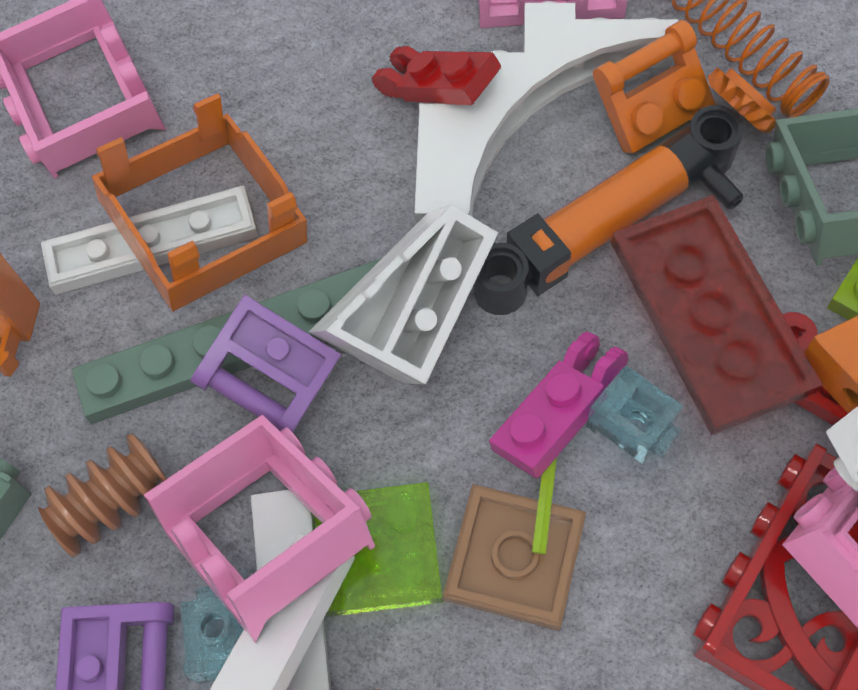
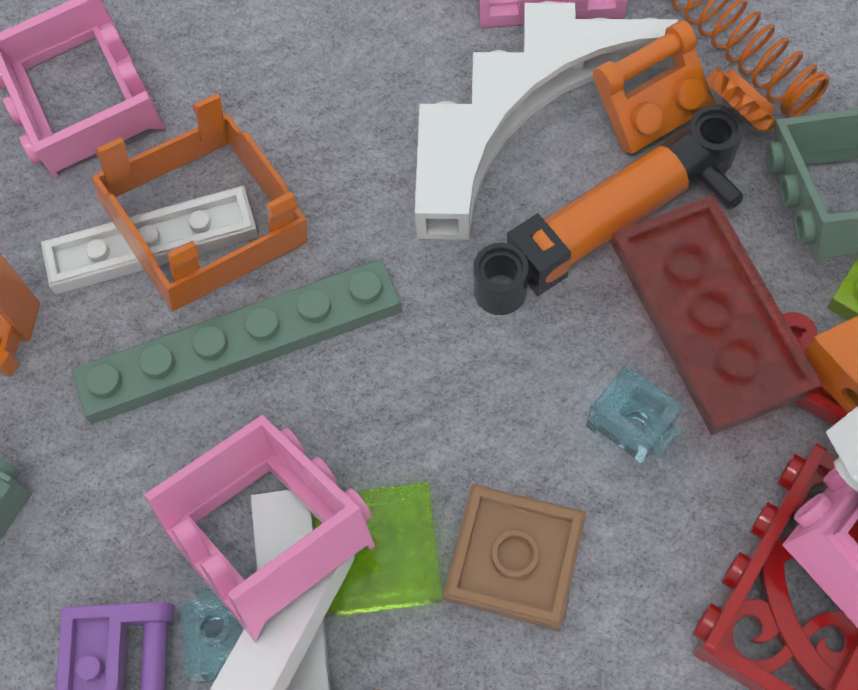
(101, 496): nougat piece -> none
(275, 350): medium lavender plate -> none
(411, 297): white wedge -> none
(437, 76): red hinge -> none
(544, 509): lime piece -> none
(557, 406): dark pink hinge -> none

